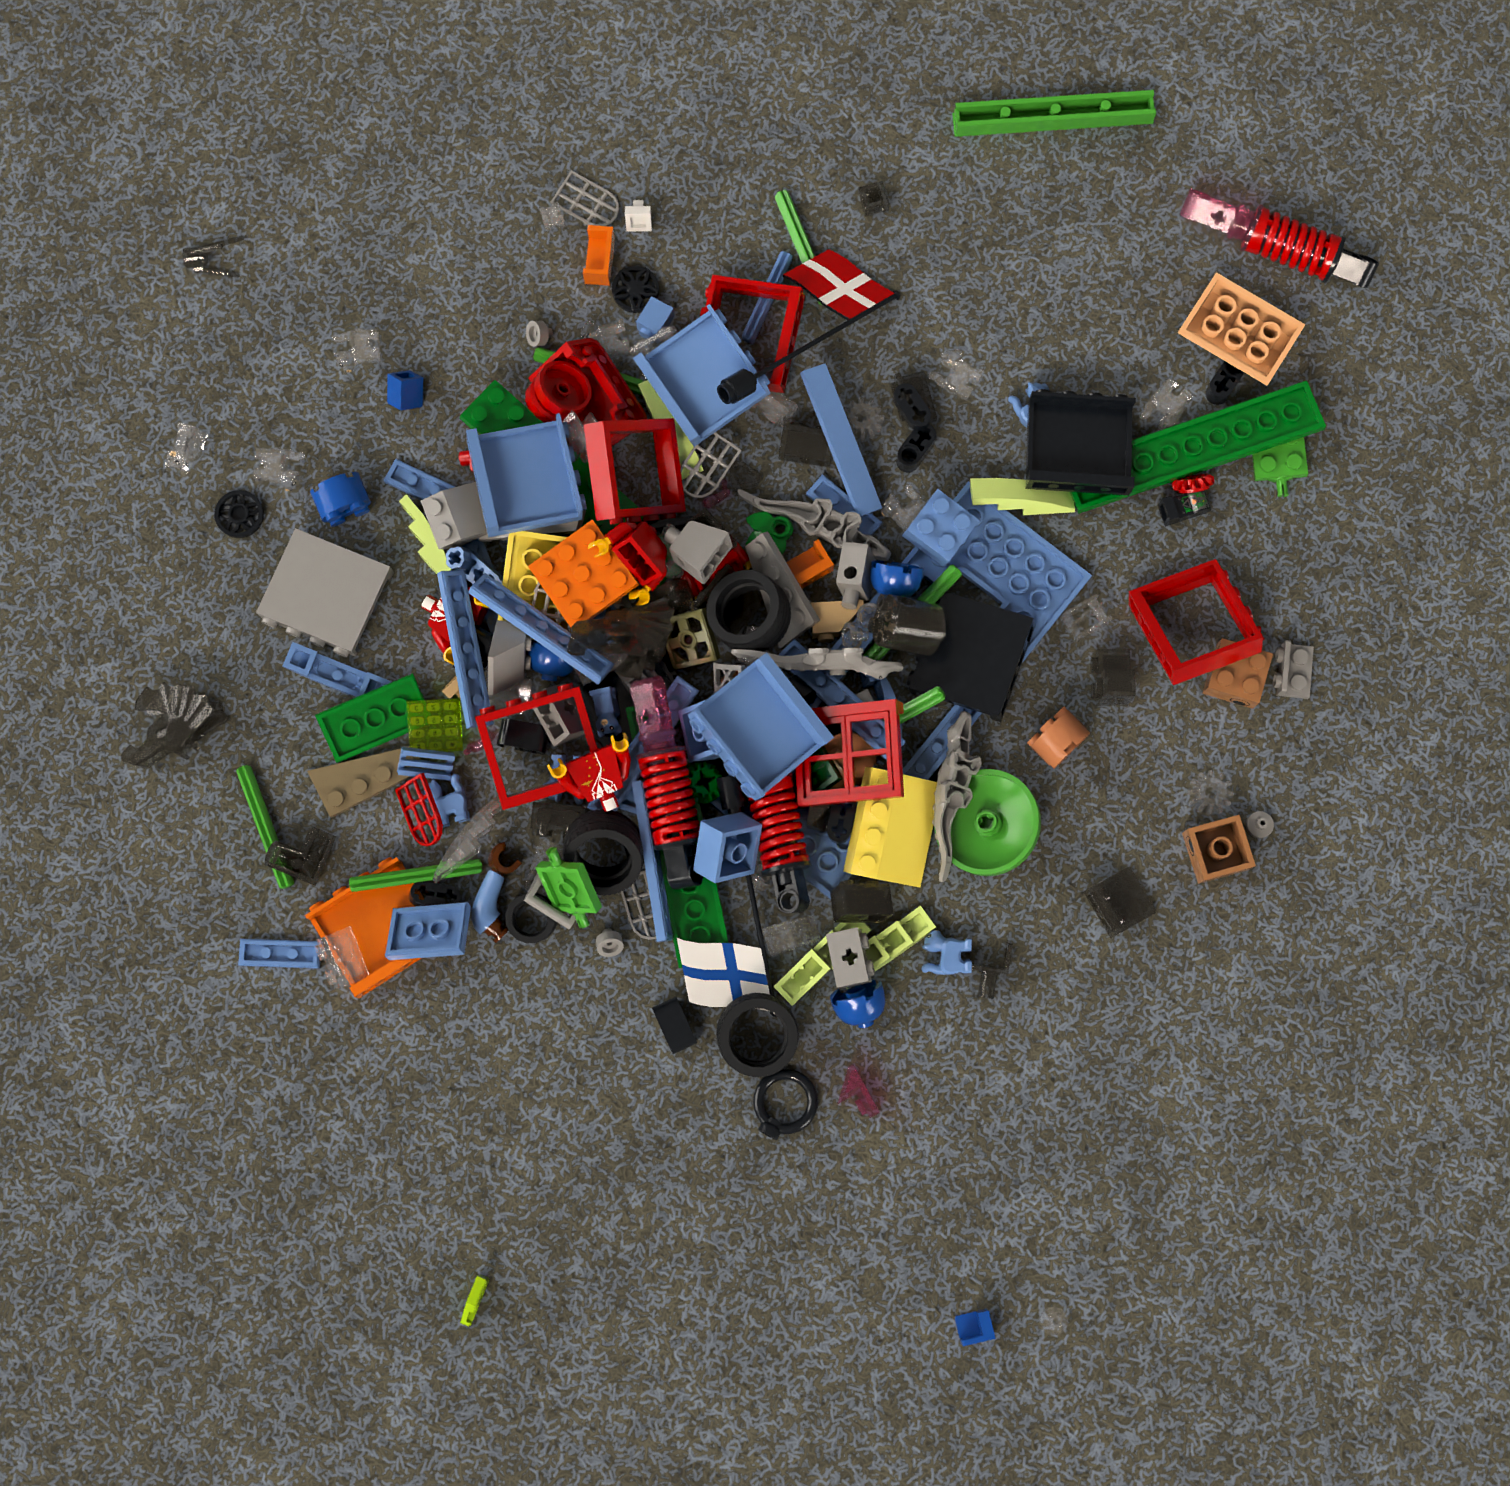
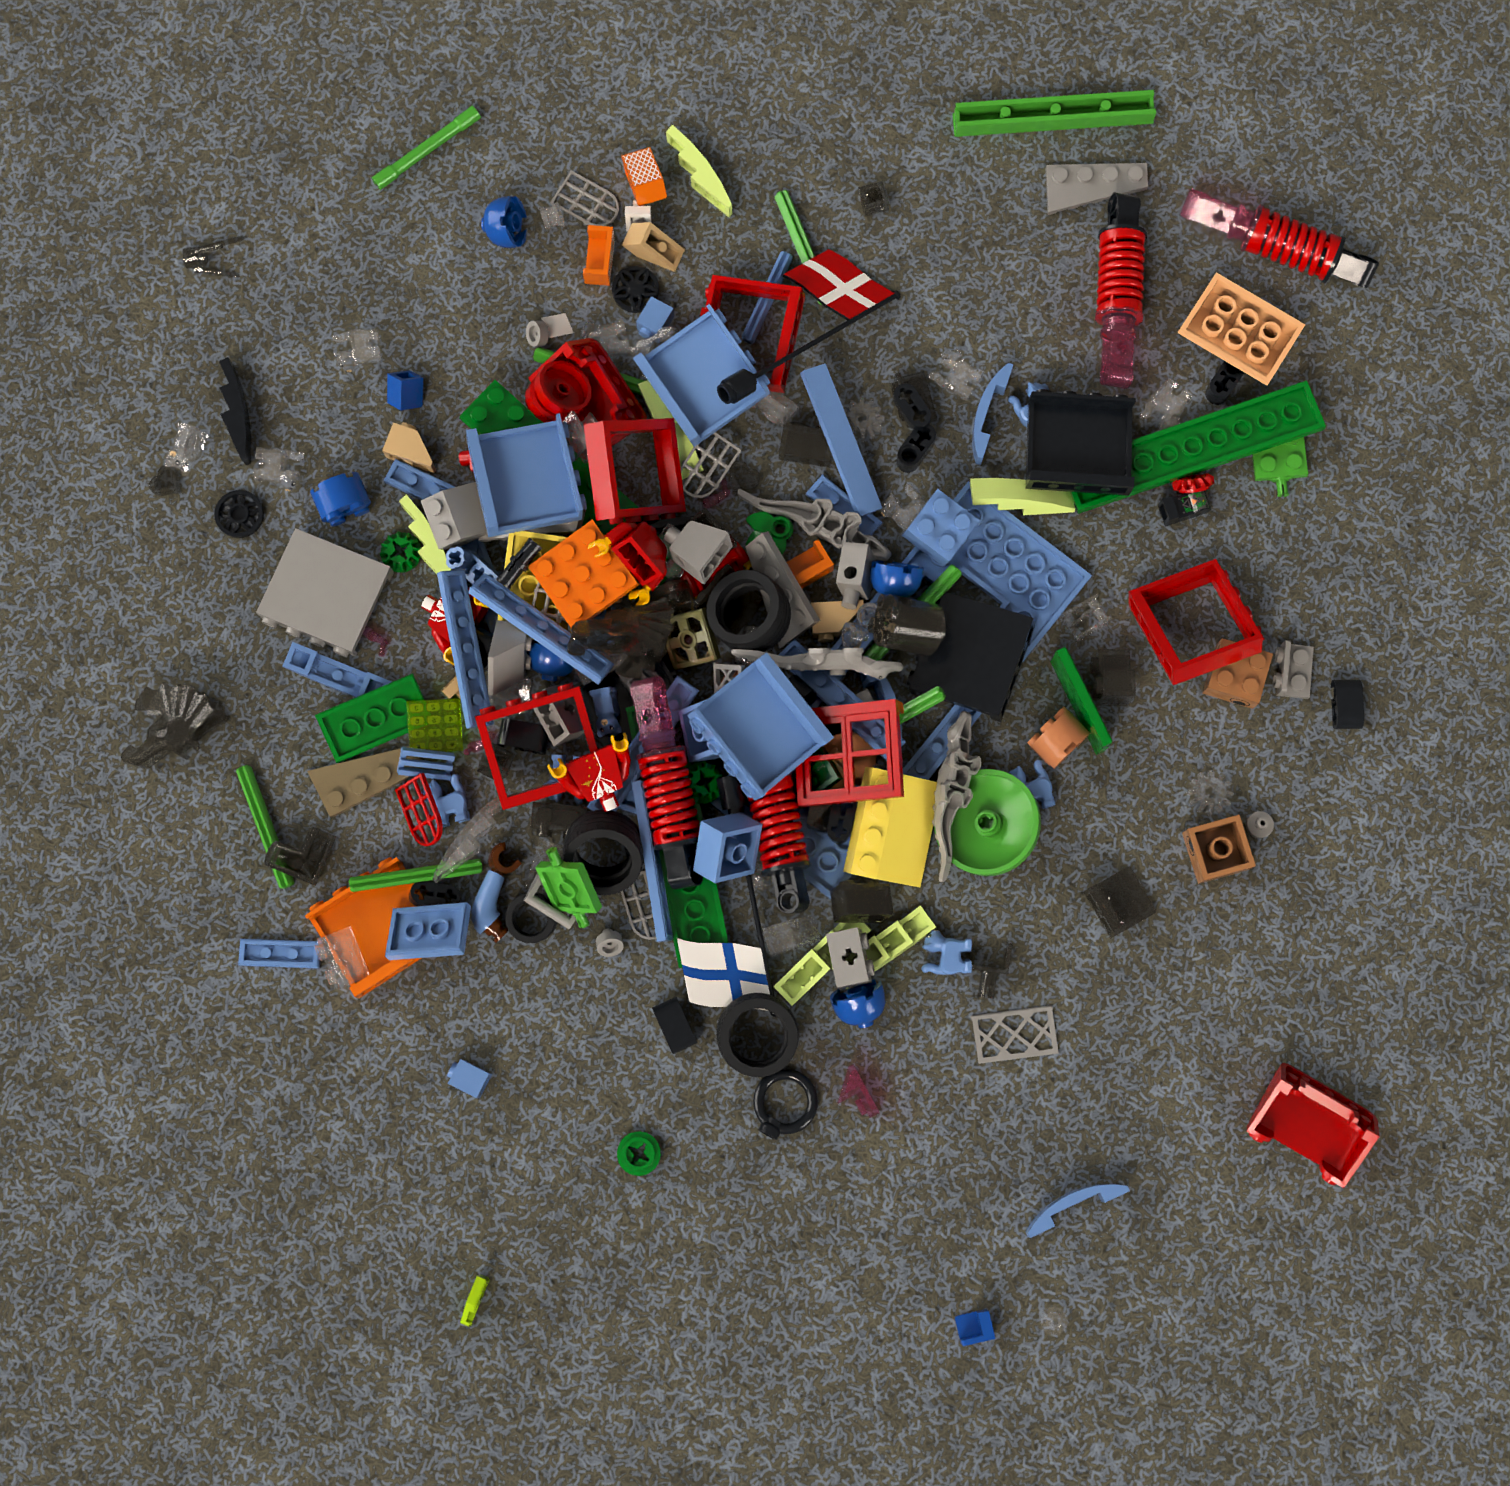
(166, 482): none -> clear smoke tile
(237, 416): none -> black slope
(371, 635): none -> clear pink piece
(393, 171): none -> bright green piece
(399, 563): none -> green gear
(407, 446): none -> tan slope
(468, 1078): none -> medium blue brick
(502, 219): none -> blue cylinder
(503, 758): none -> clear smoke slope
(519, 563): none -> black pin
(557, 325): none -> white sticker
(644, 176): none -> orange panel
(651, 1151): none -> green gear
(653, 245): none -> tan slope
(703, 176): none -> yellowish green slope
(996, 385): none -> medium blue slope
(1004, 1054): none -> light grey window
(1040, 787): none -> medium blue animal
(1044, 1221): none -> medium blue slope
(1081, 700): none -> green tile
(1091, 183): none -> light grey wing
(1120, 288): none -> piece
(1315, 1123): none -> red windscreen
(1347, 704): none -> black beam

